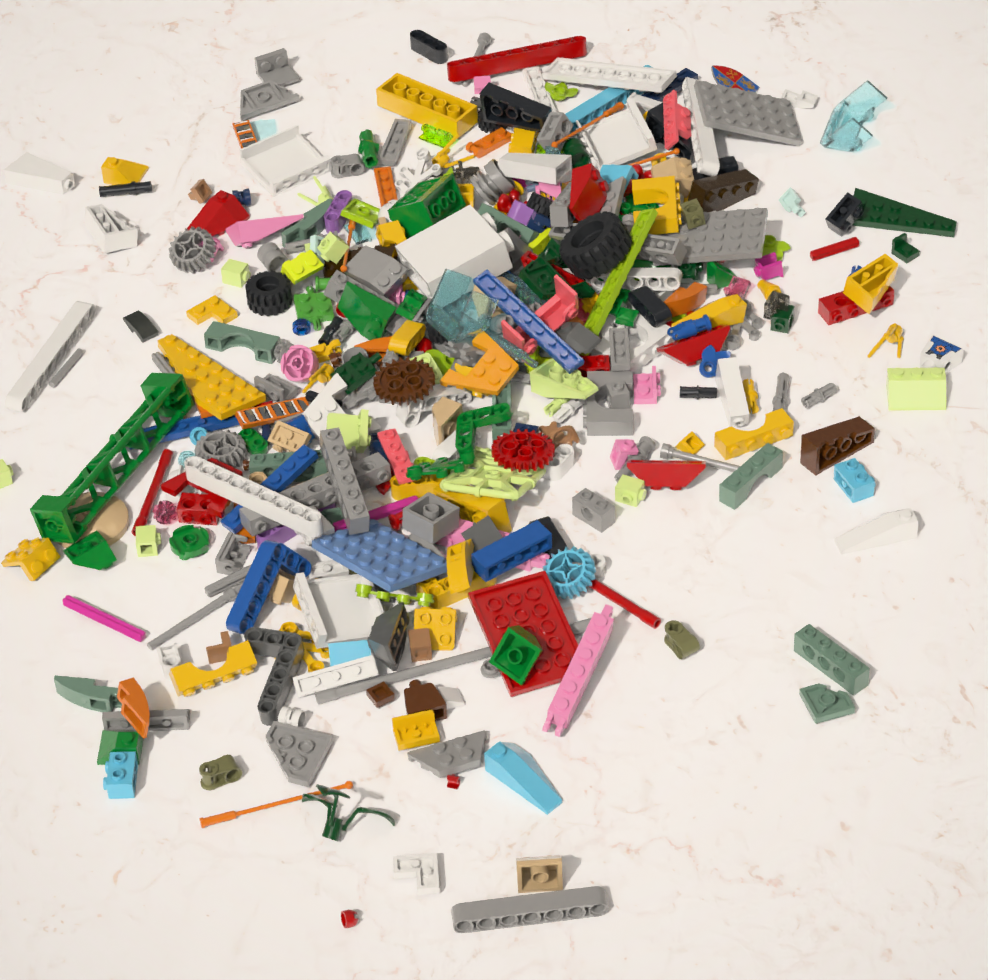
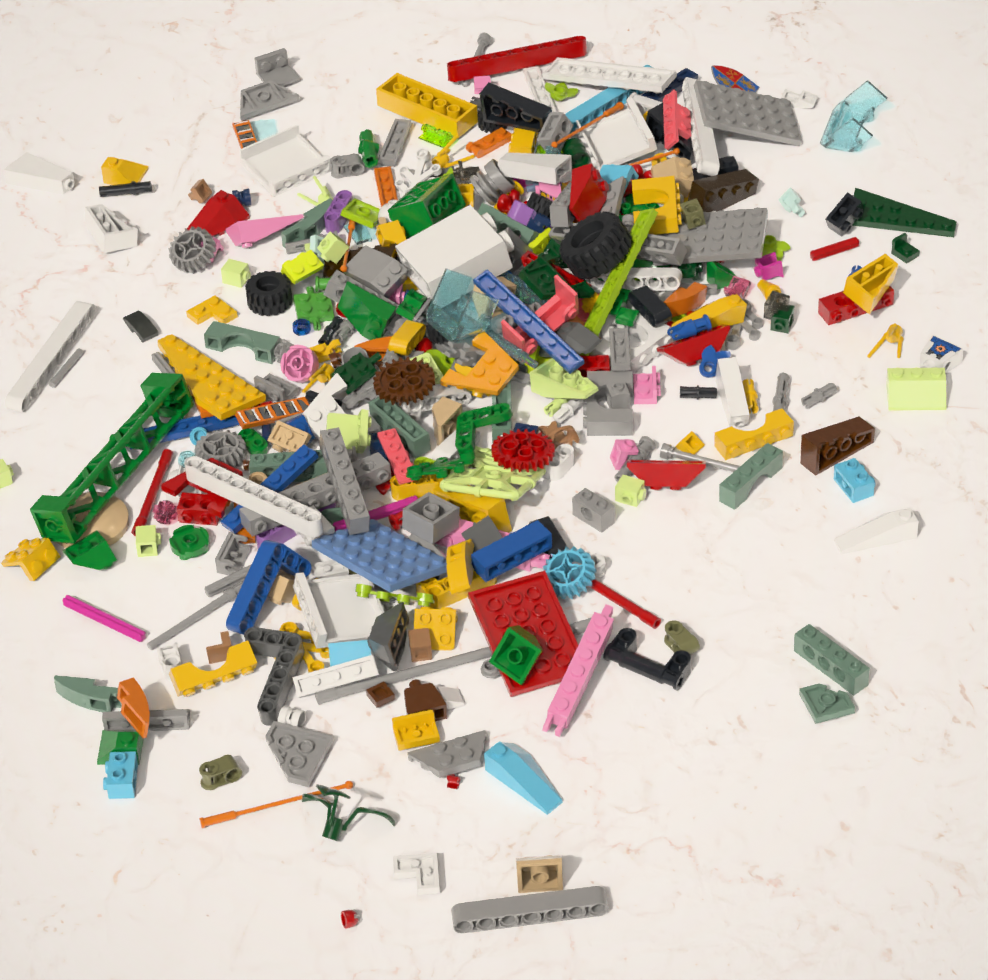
(271, 256): light grey wheel -> none
(412, 435): none -> sand green brick
(428, 46): black beam -> none
(623, 650): none -> black piece

